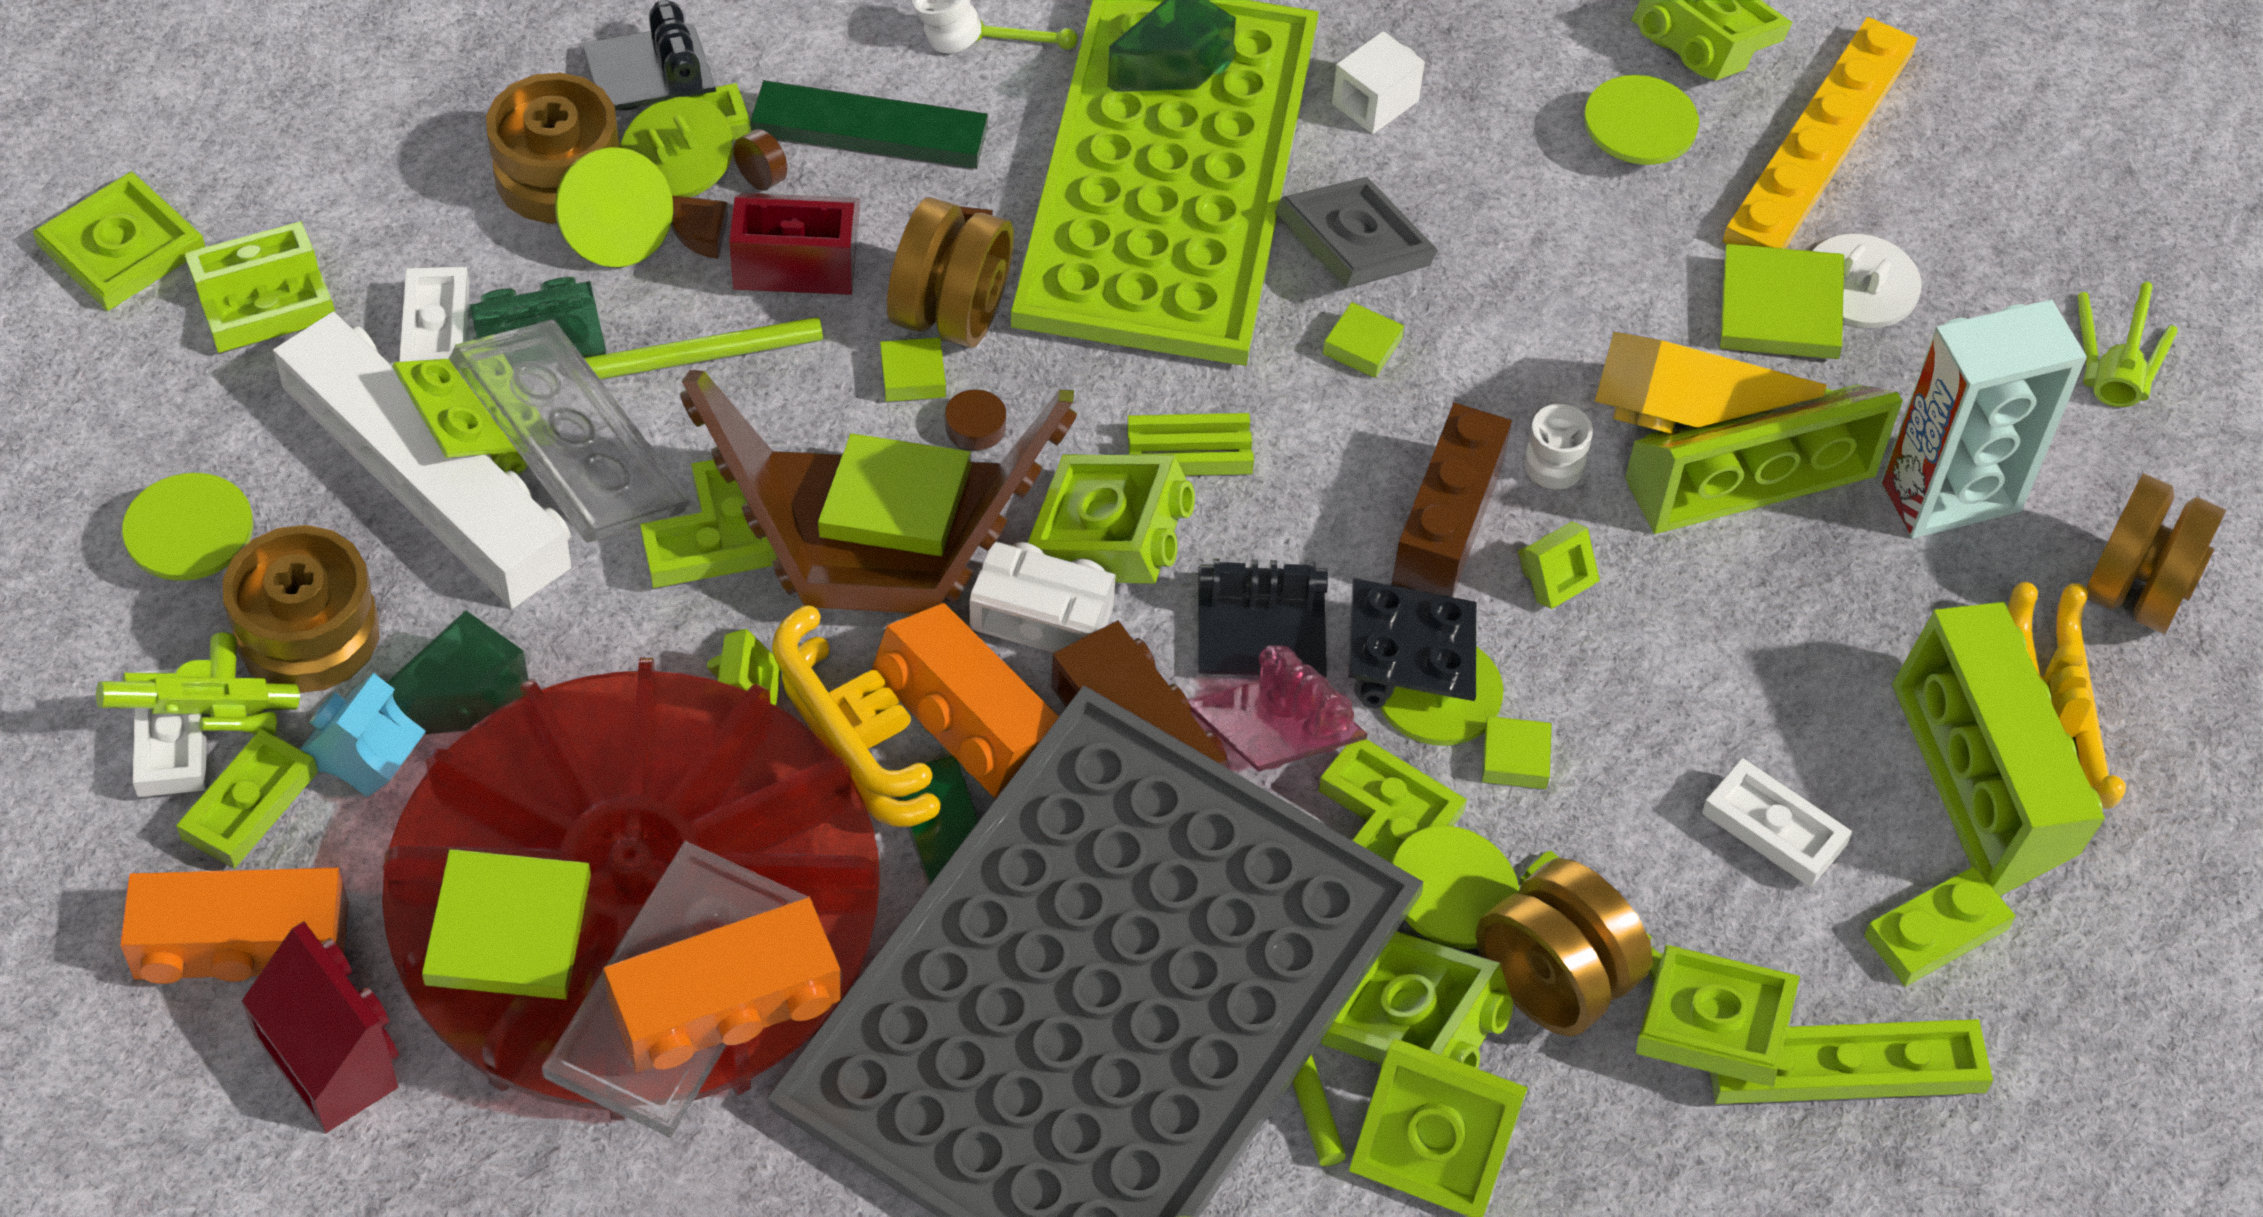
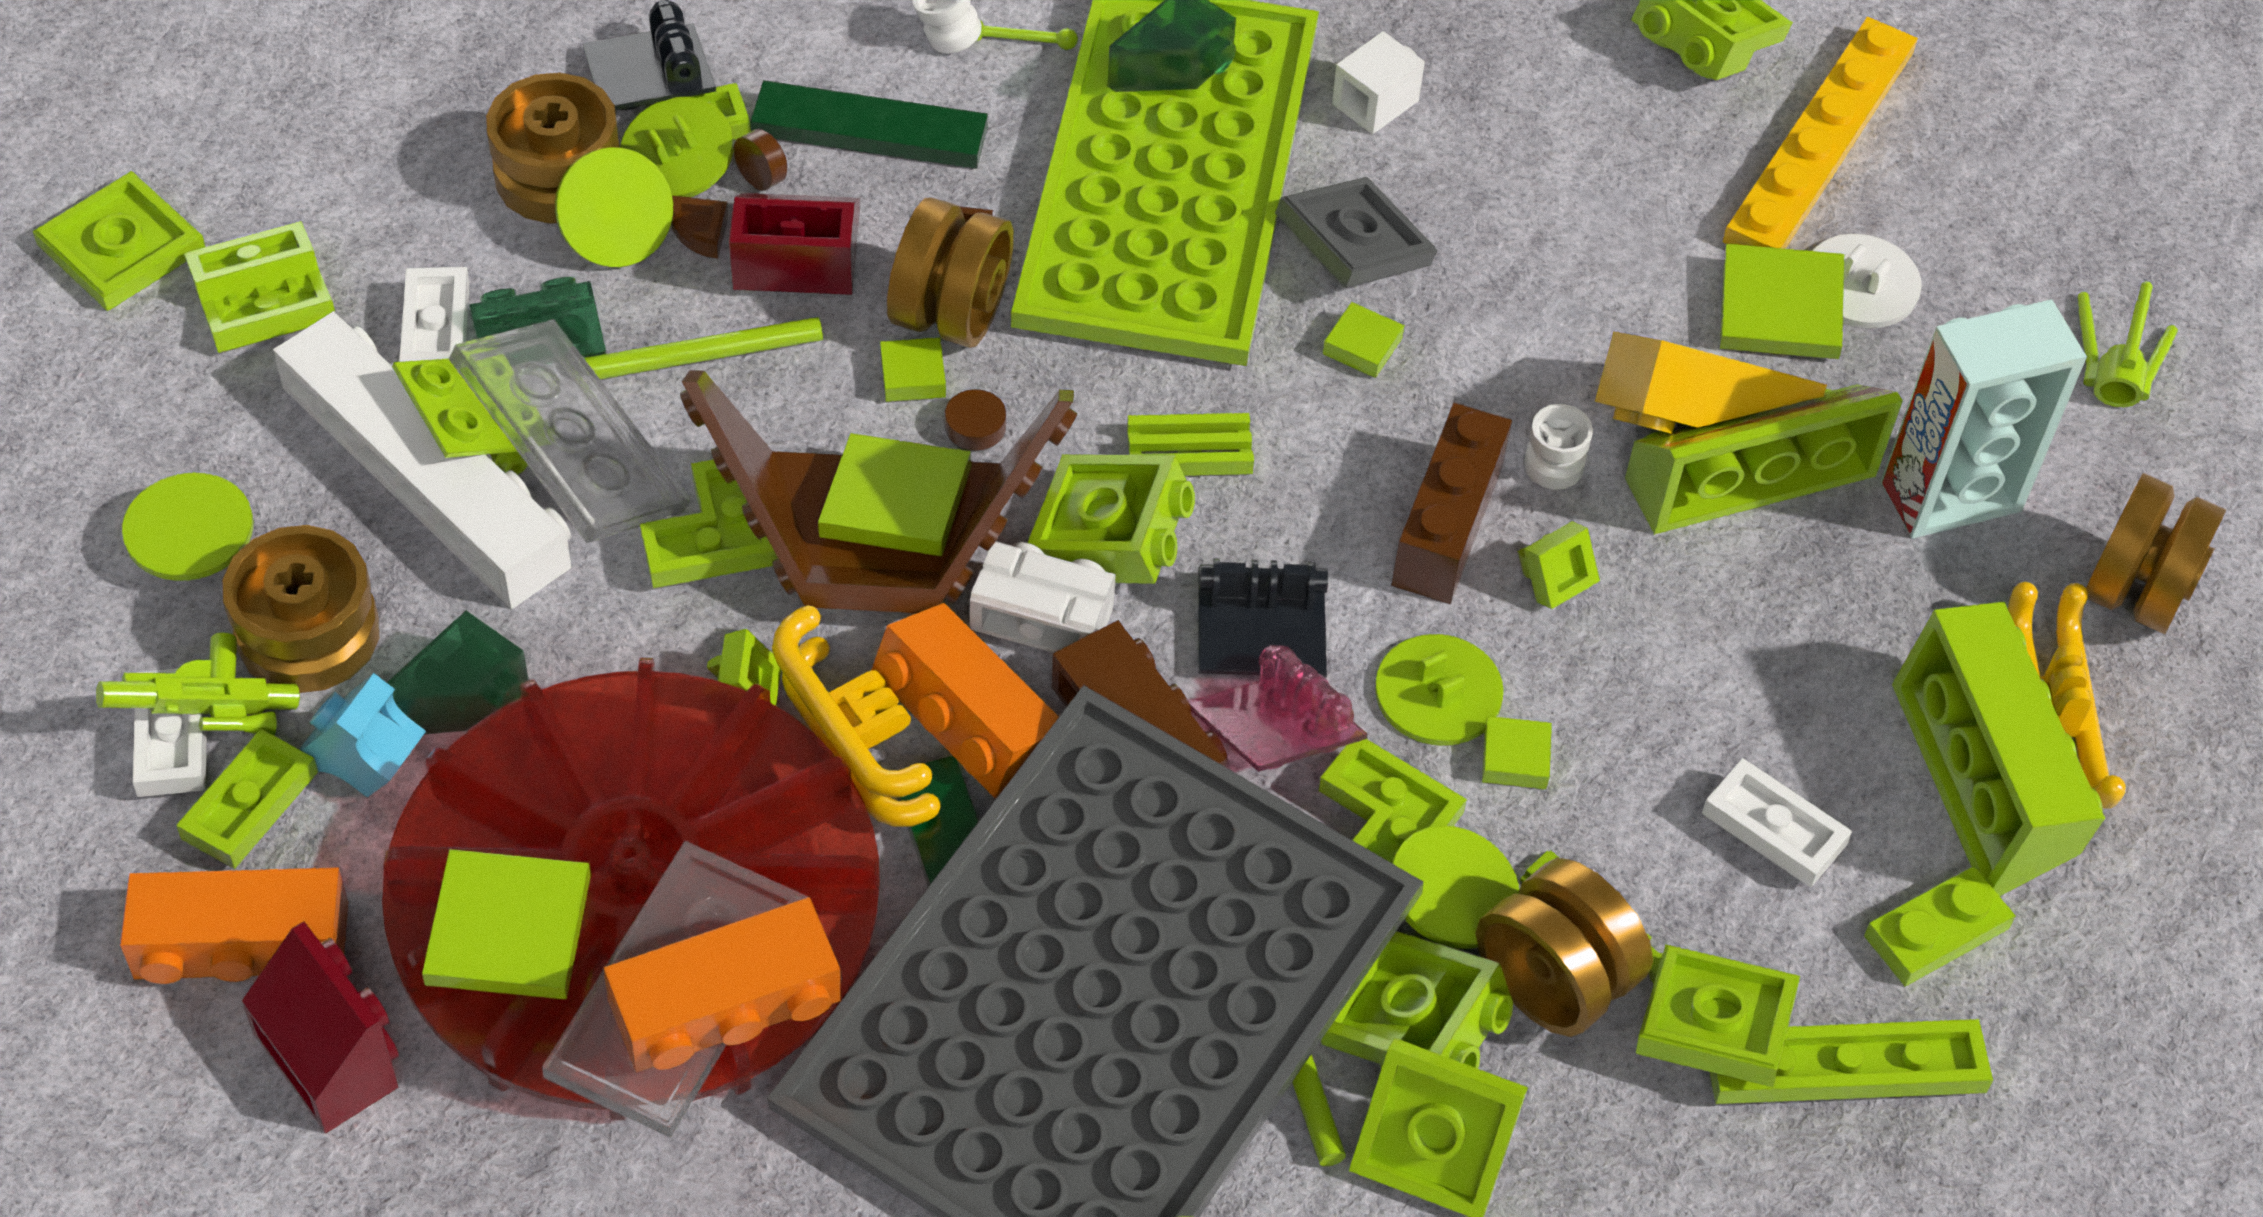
(1410, 643): black hinge -> none
(1641, 119): lime piece -> none

